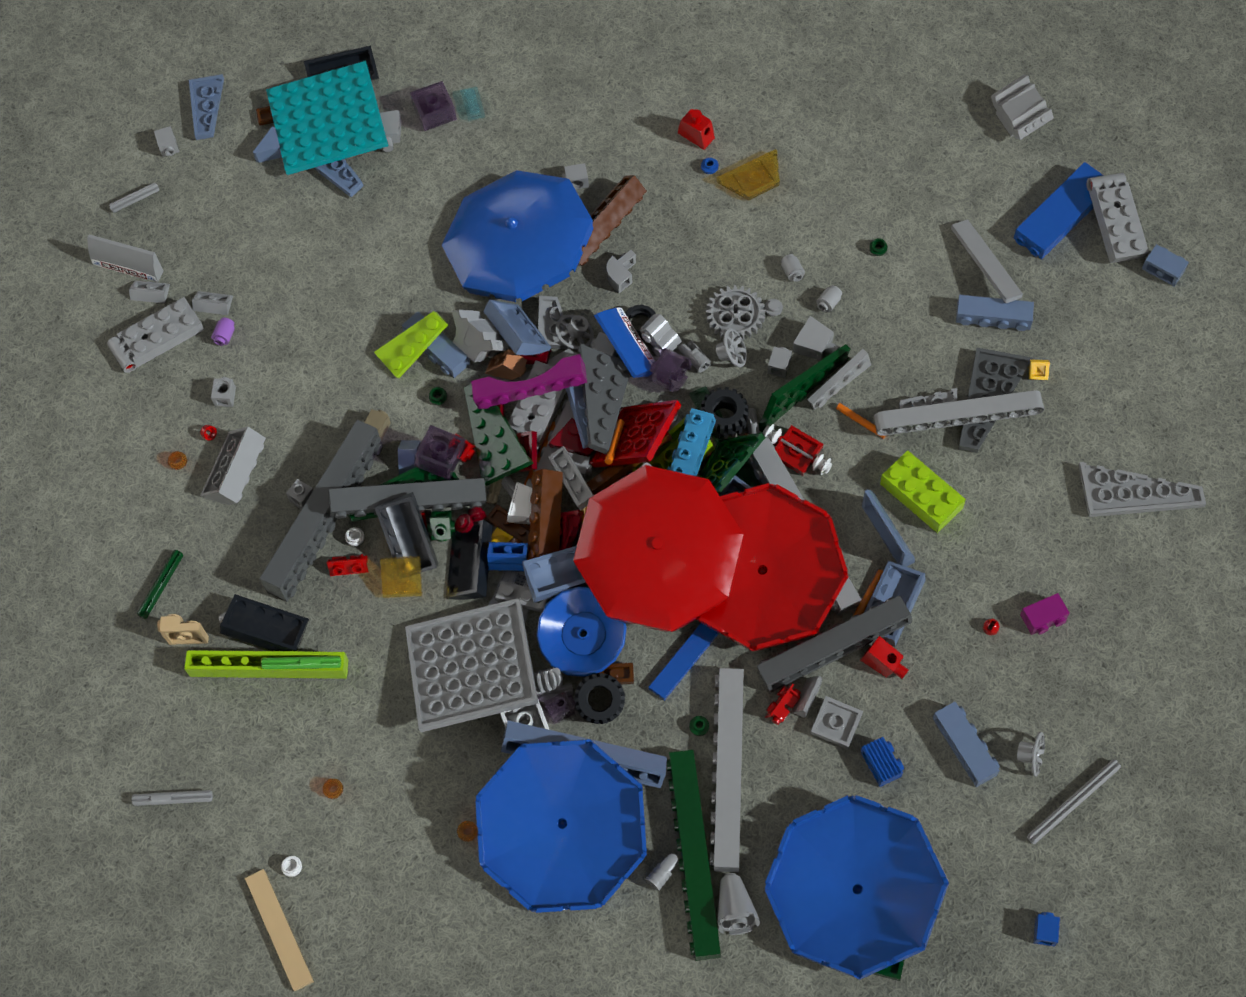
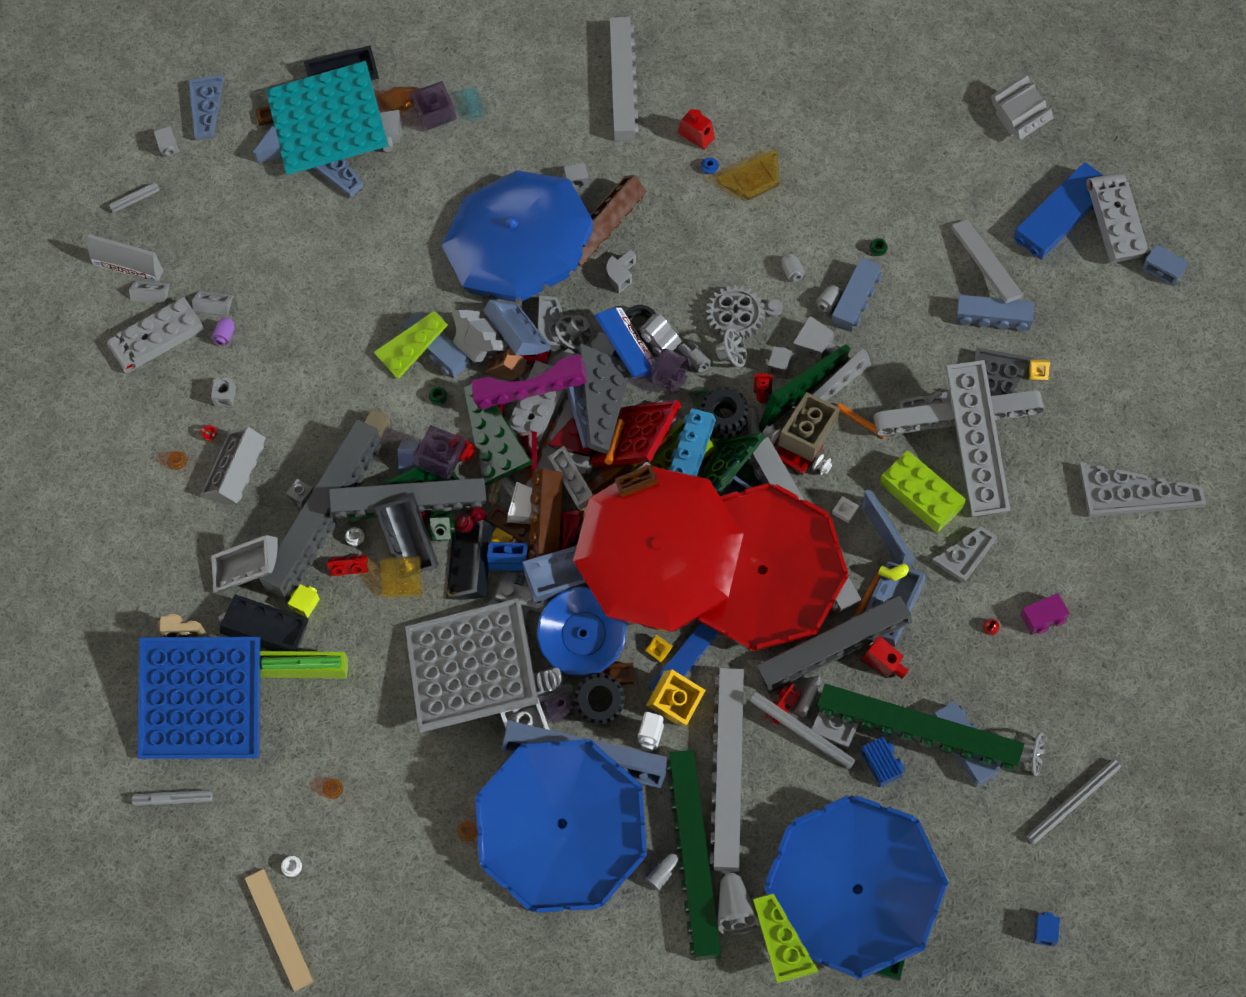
(160, 584): dark green axle -> none
(199, 697): none -> blue plate
(244, 563): none -> light grey slope
(303, 600): none -> neon yellow brick
(398, 99): none -> clear orange slope
(622, 79): none -> light grey brick
(637, 483): none -> reddish brown tile
(650, 731): none -> white brick
(658, 648): none -> yellow tile
(675, 697): none -> yellow brick
(699, 731): dark green plate -> none
(762, 386): none -> red hinge
(784, 947): none -> lime wing
(802, 730): none -> light grey axle
(809, 426): none -> dark tan brick
(845, 509): none -> white plate
(856, 295): none -> sand blue brick
(895, 573): none -> neon yellow arm
(920, 727): none -> dark green brick
(966, 555): none -> light grey wing
(977, 438): none -> light grey plate

